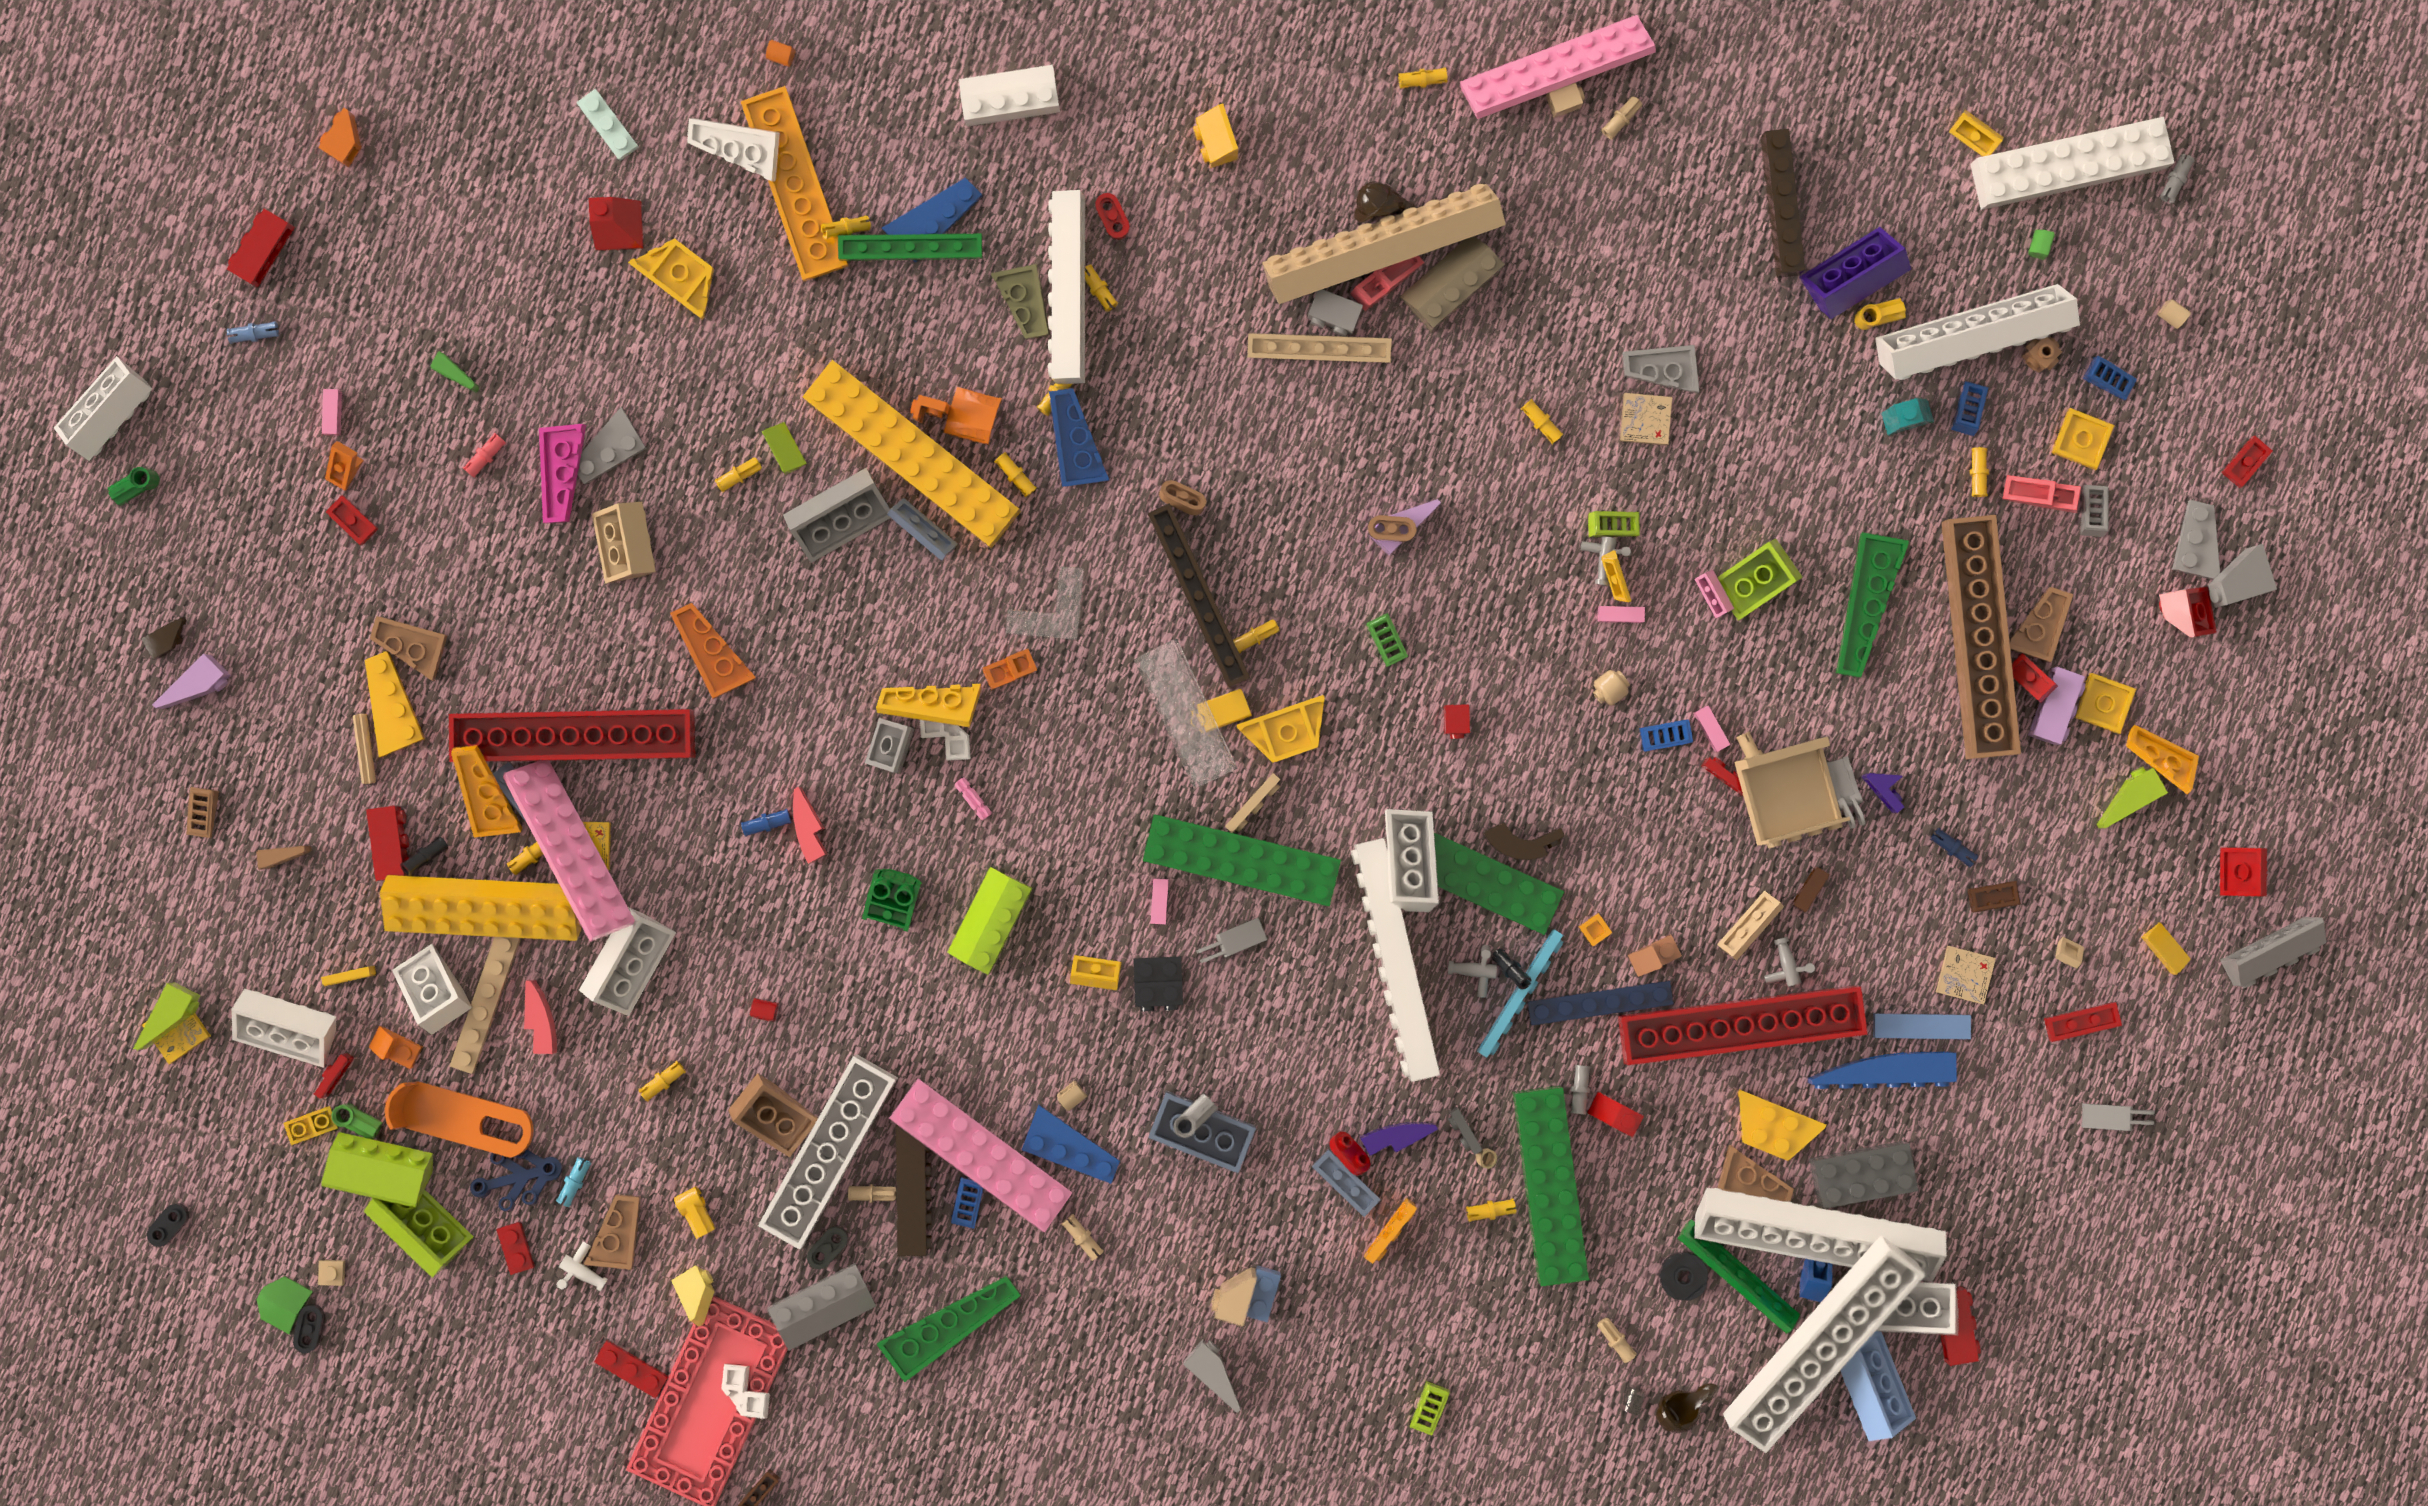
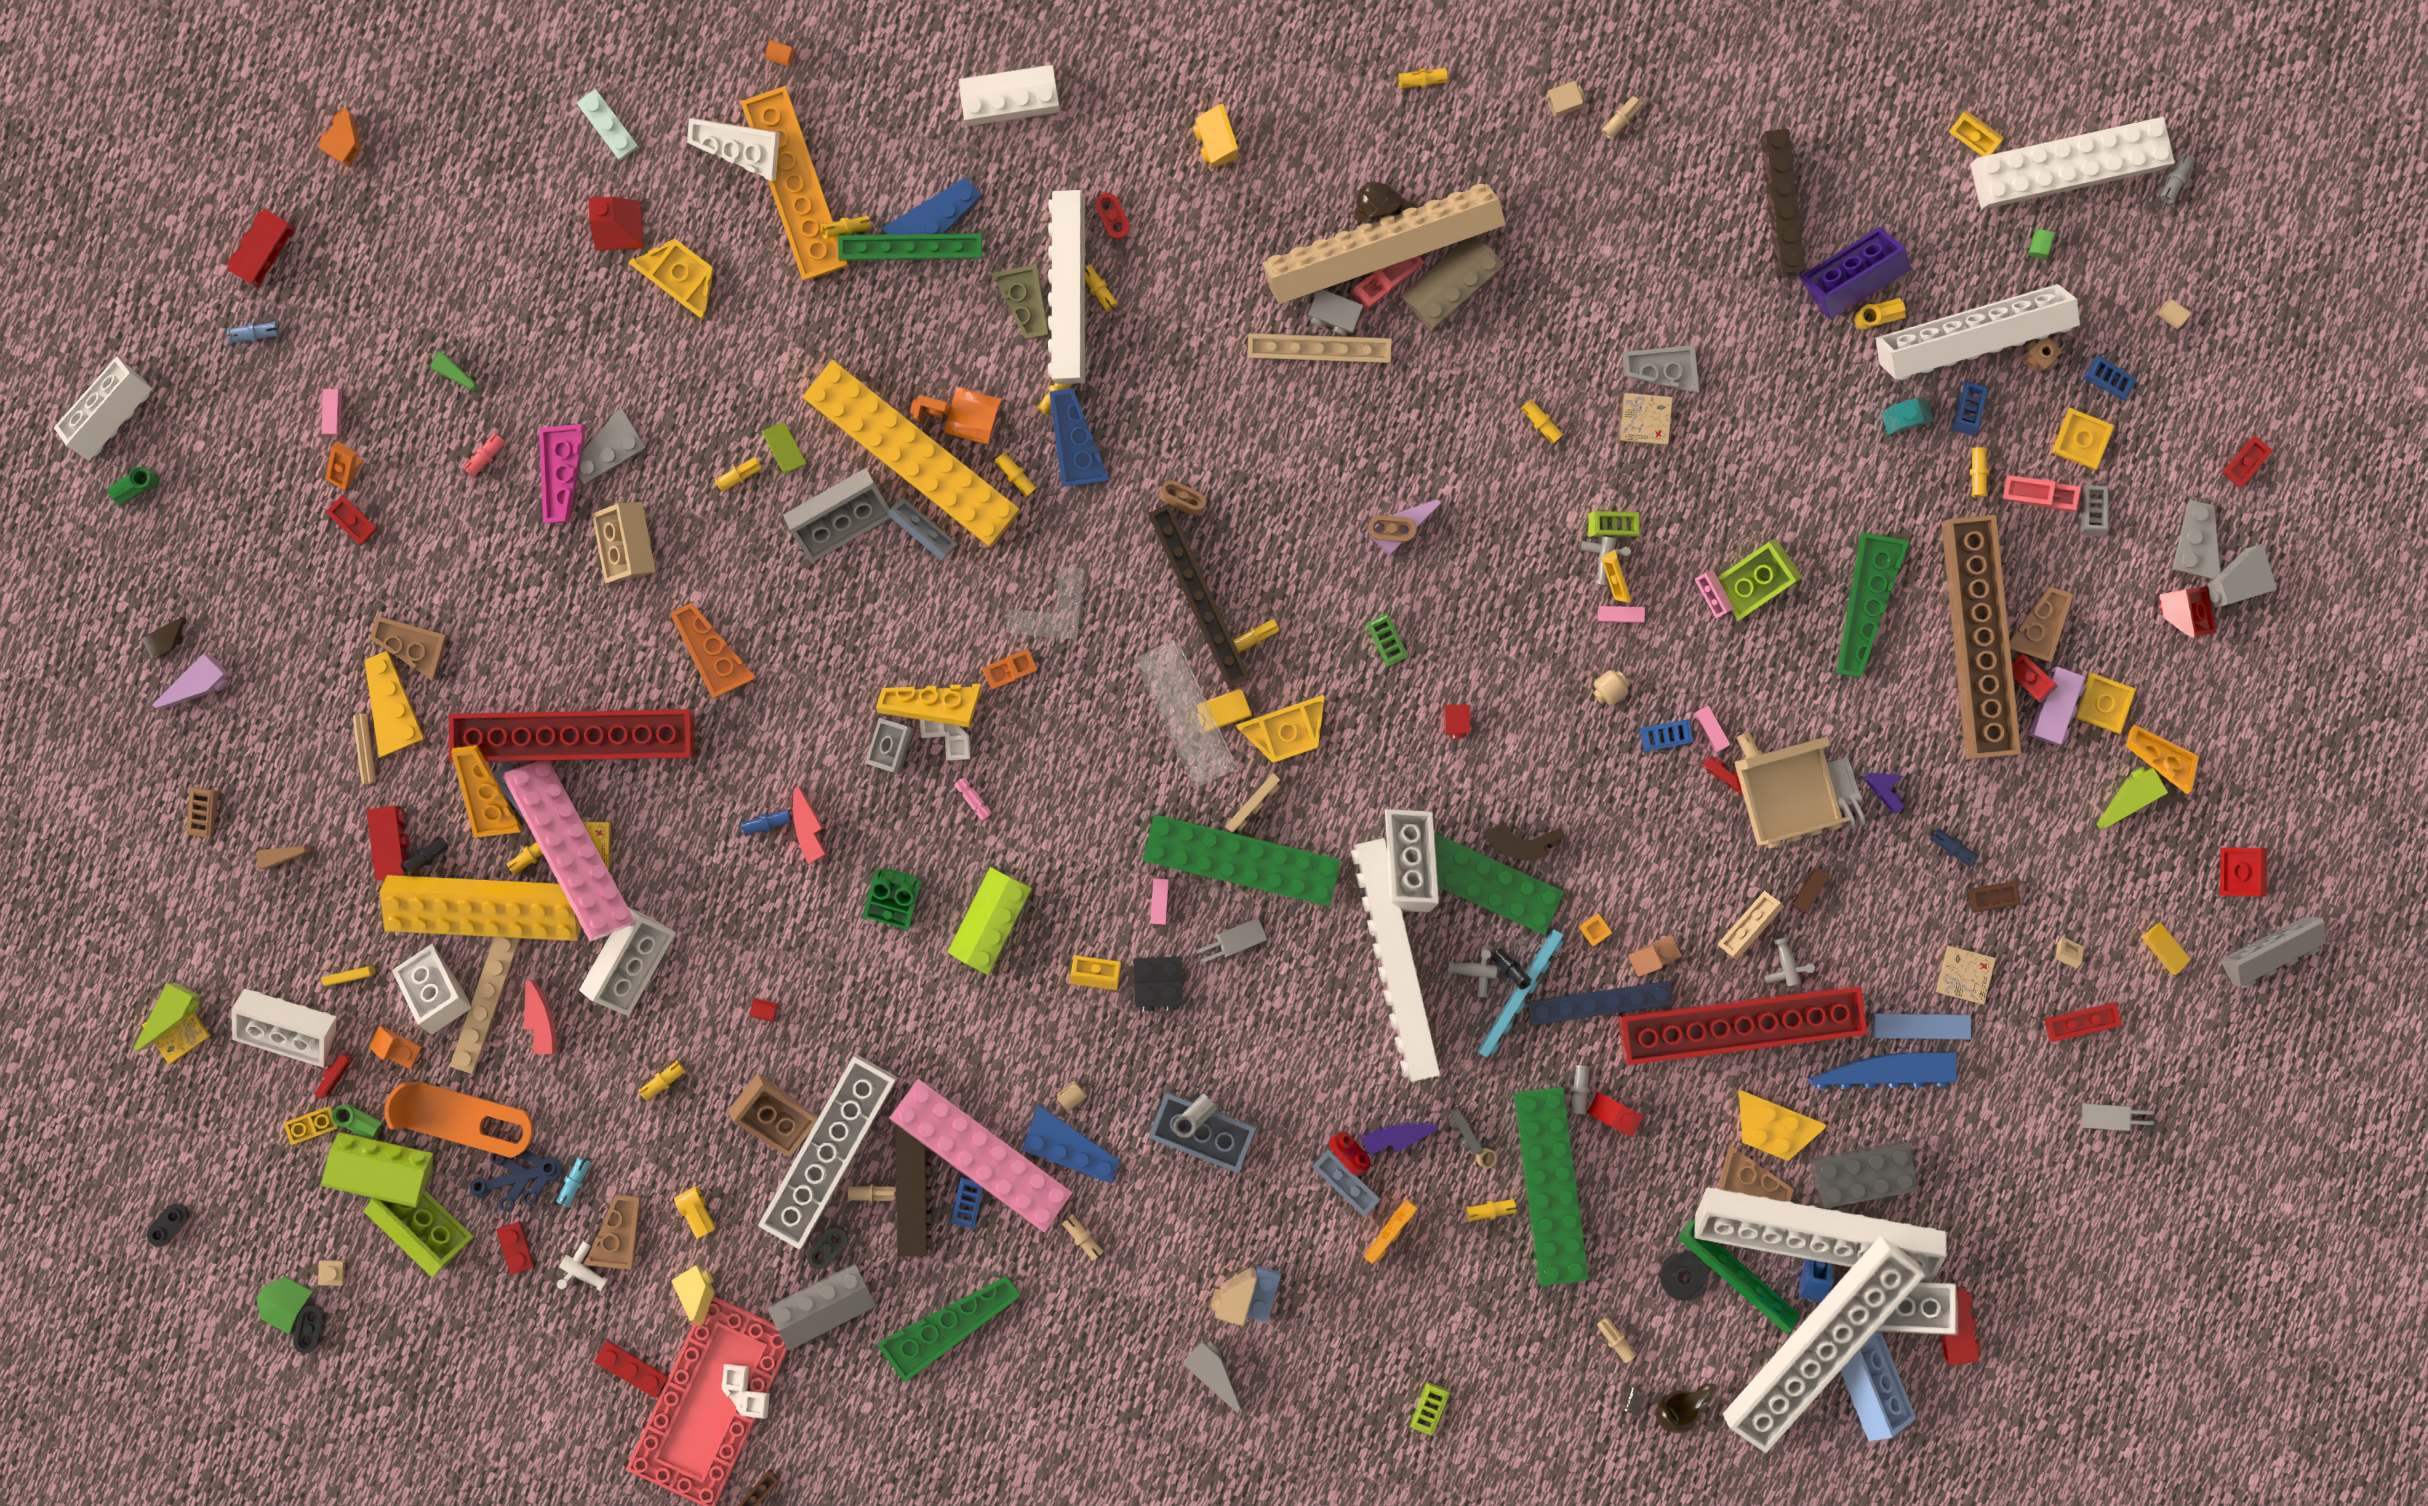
(1557, 67): bright pink plate -> none

